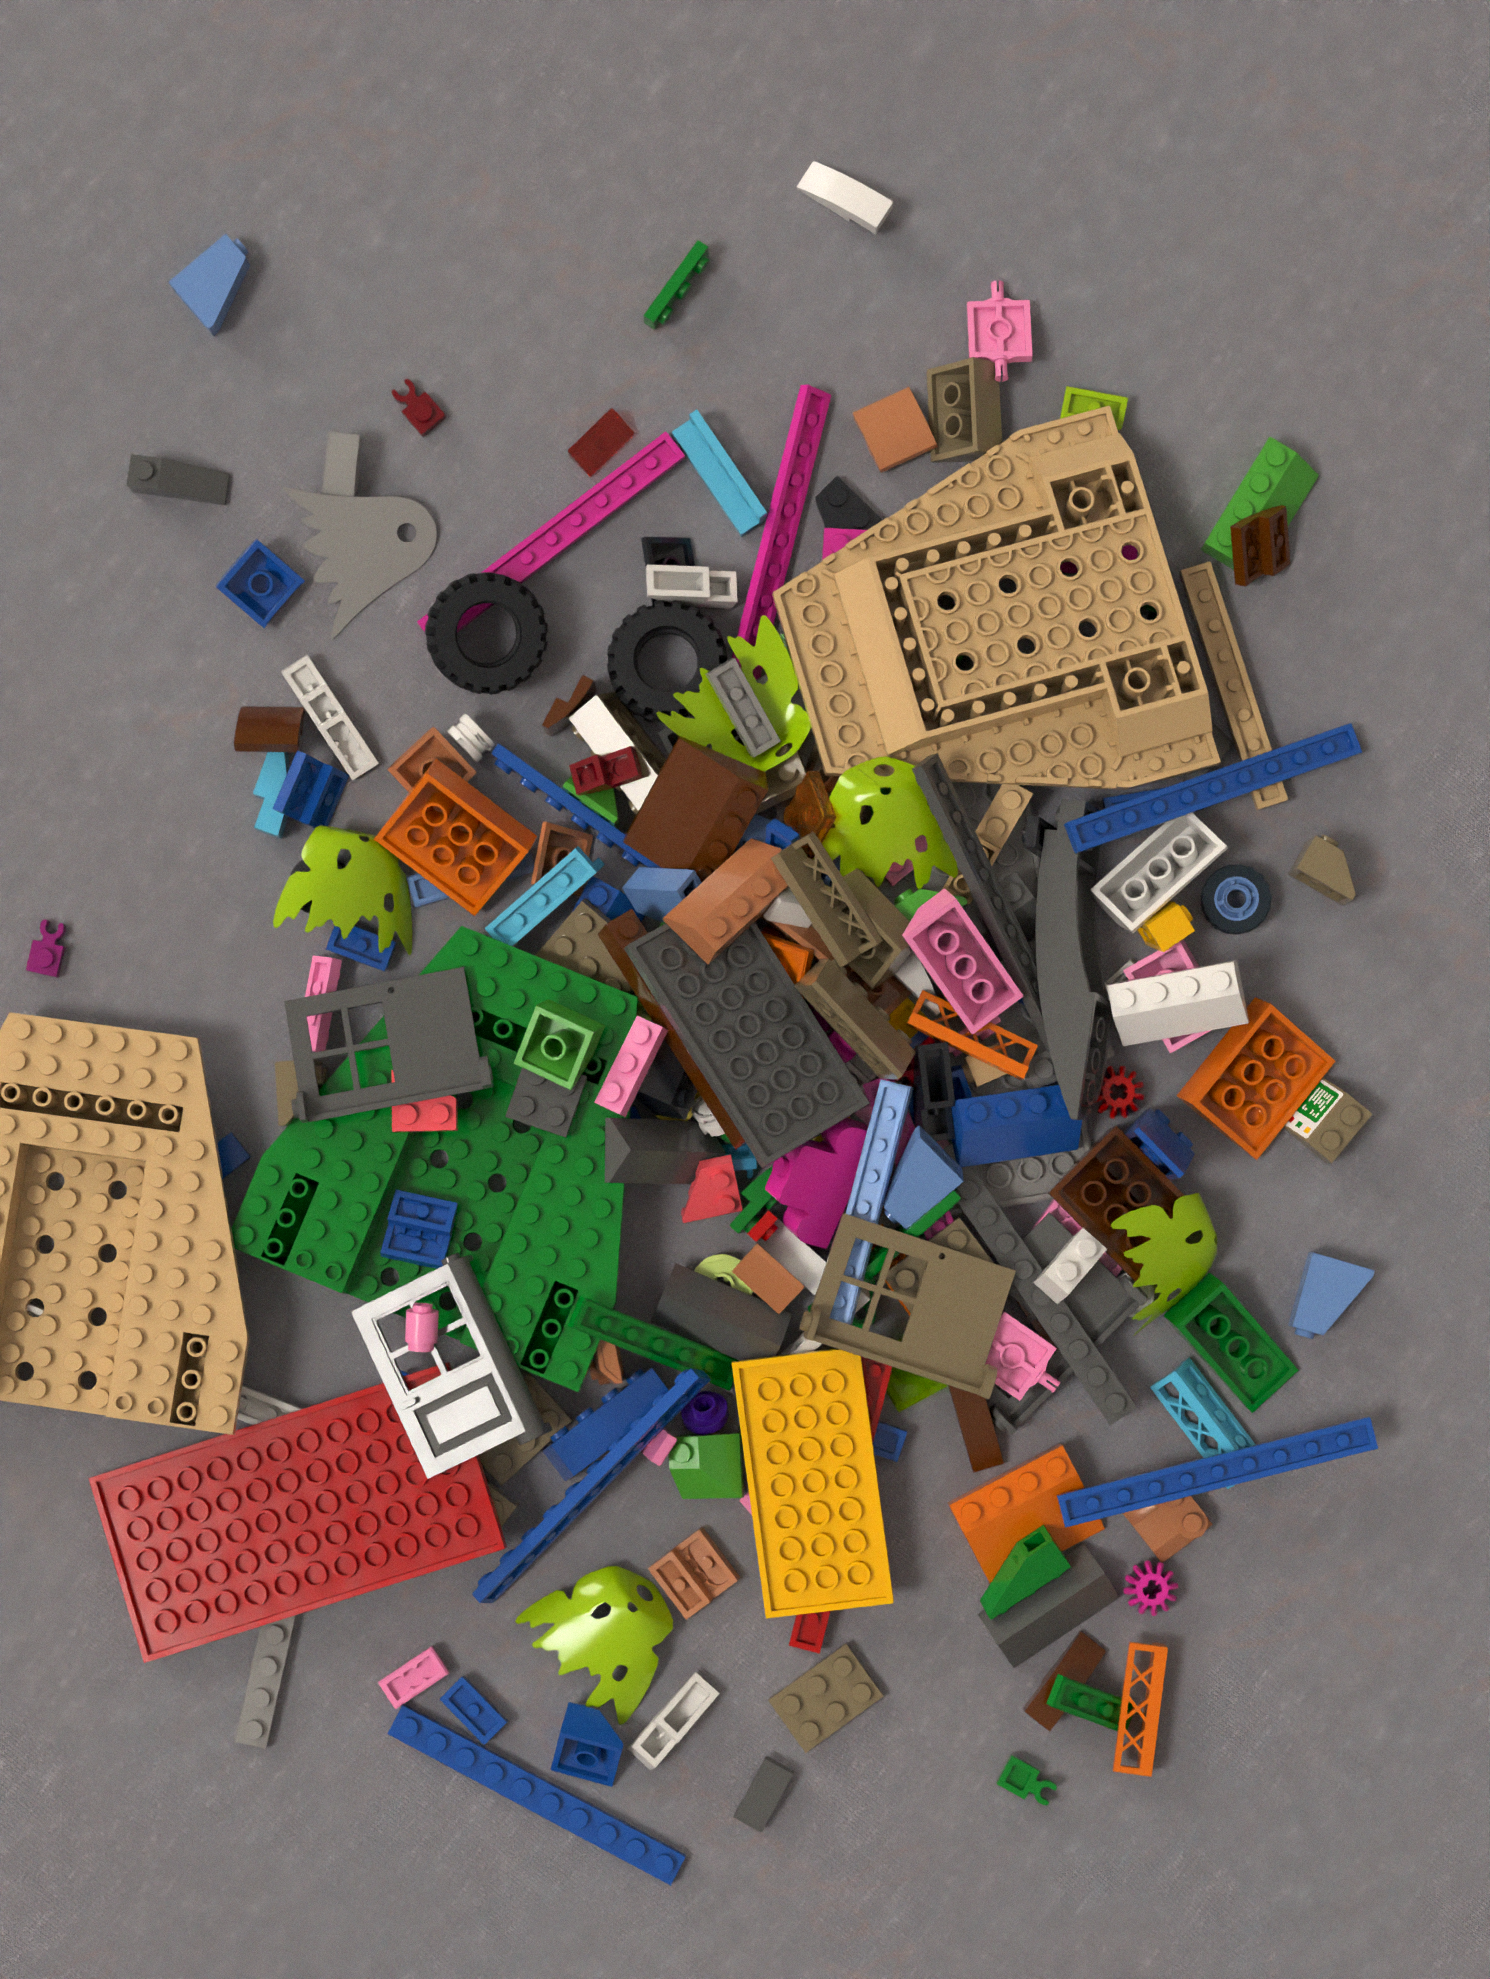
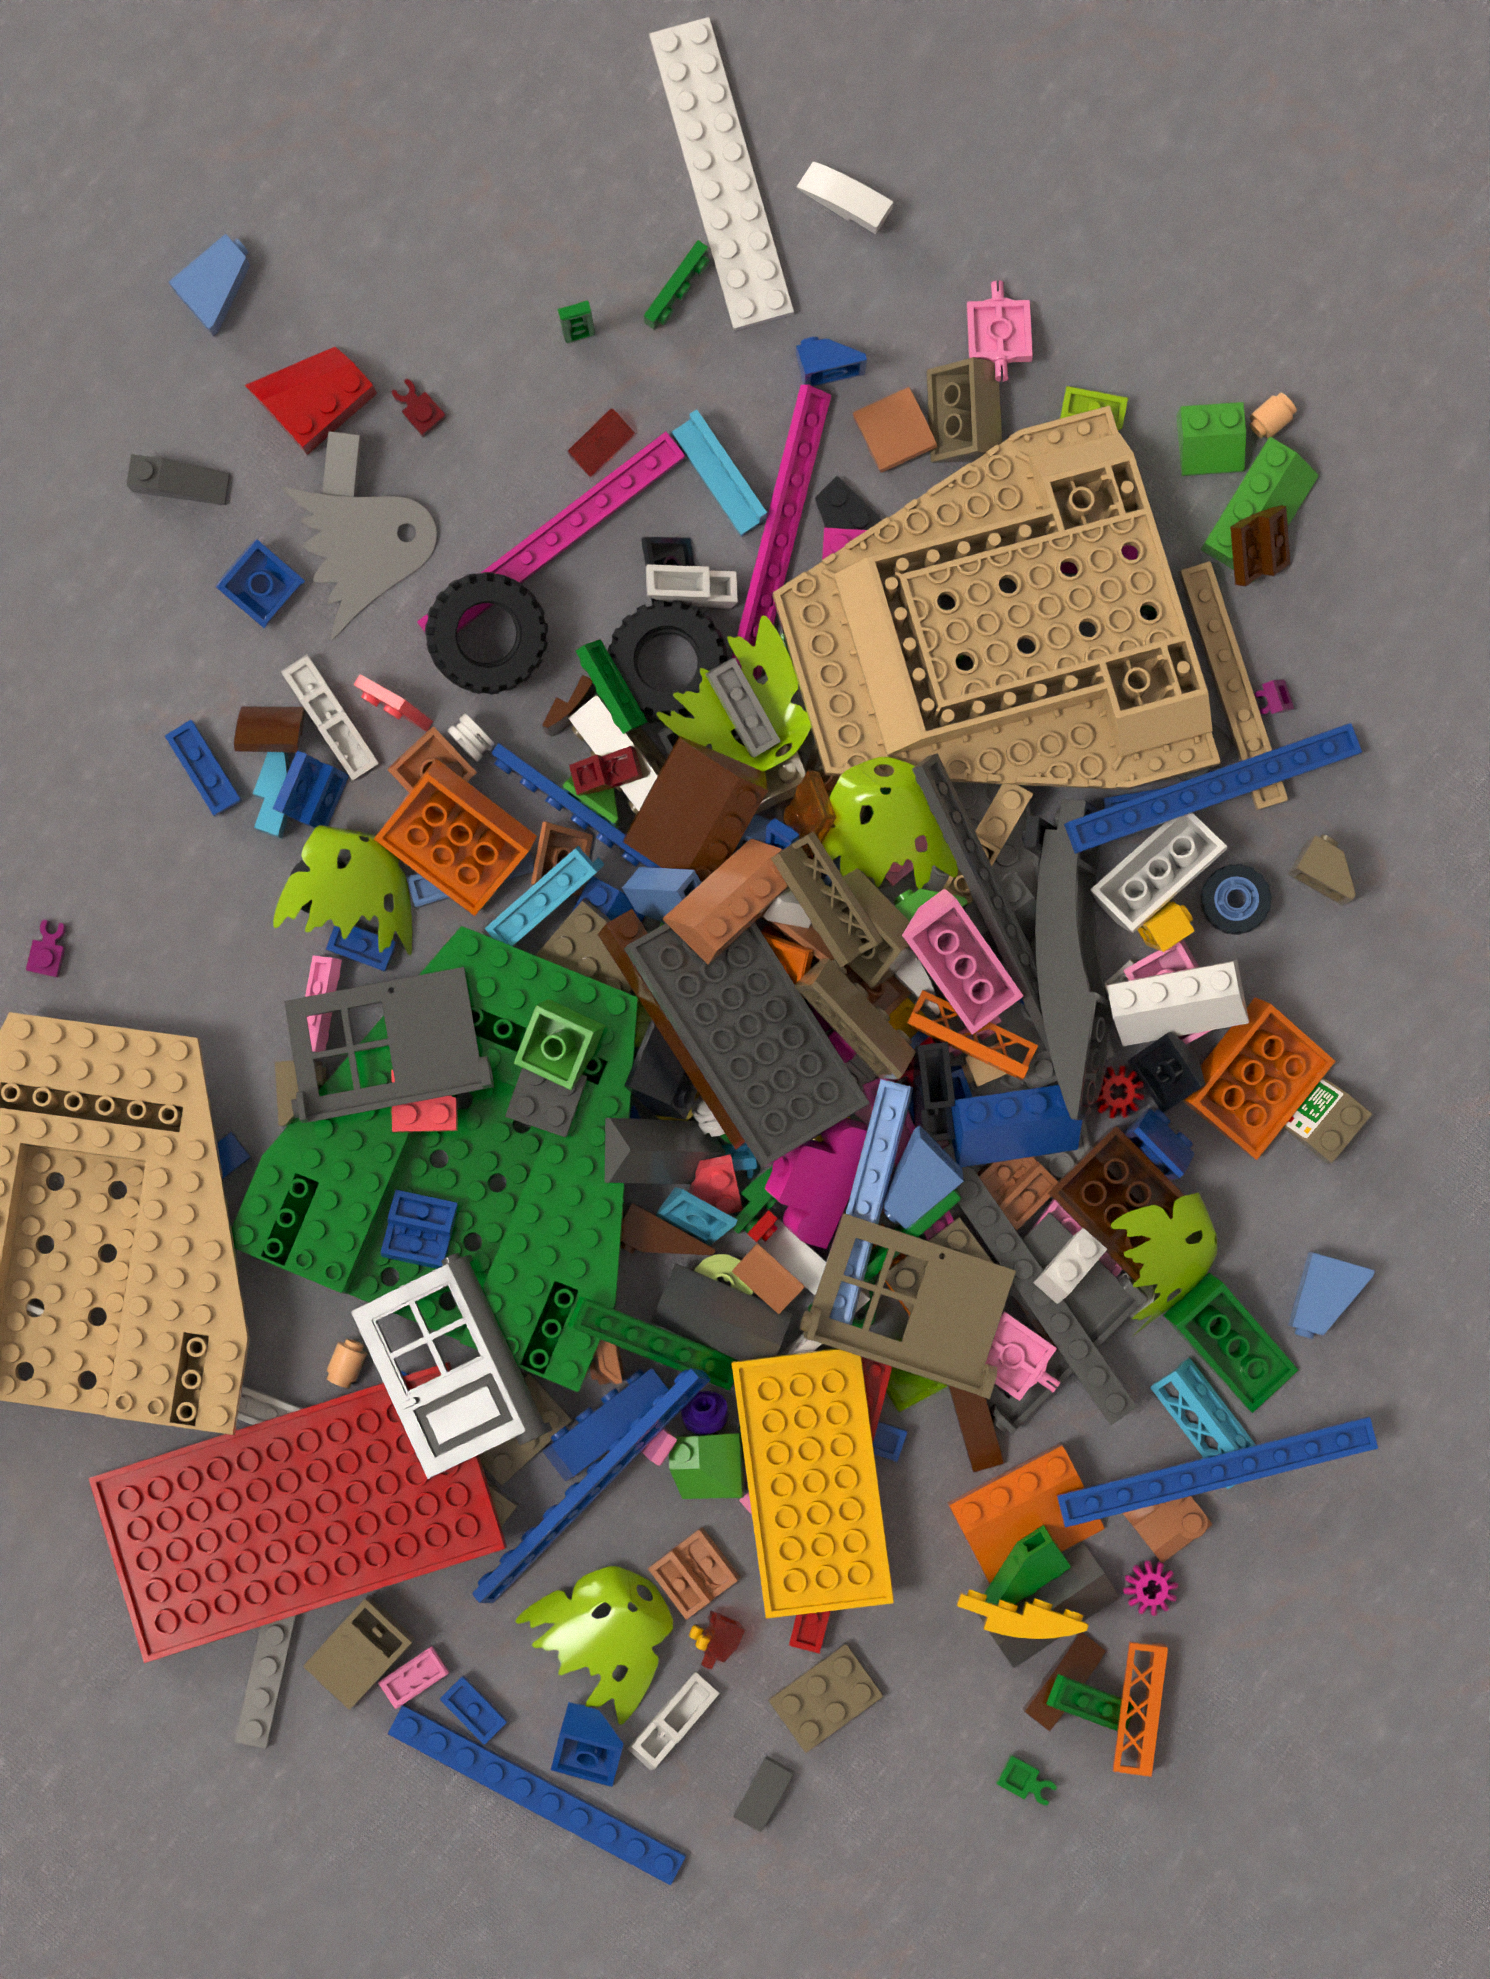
(203, 768): none -> blue plate
(313, 396): none -> red wedge
(346, 1363): none -> light nougat brick
(359, 1652): none -> dark tan slope
(394, 704): none -> coral wing
(421, 1327): bright pink brick -> none
(576, 321): none -> green tile
(611, 686): none -> green plate
(631, 1066): bright pink plate -> none
(651, 1234): none -> reddish brown slope
(695, 1216): none -> medium azure slope
(718, 1639): none -> clear red piece
(721, 174): none -> white plate
(828, 361): none -> blue slope
(1018, 1187): none -> nougat slope
(1034, 1623): none -> yellow slope
(1168, 1071): none -> black slope
(1211, 438): none -> bright green slope
(1272, 416): none -> light nougat brick
(1277, 697): none -> magenta tile

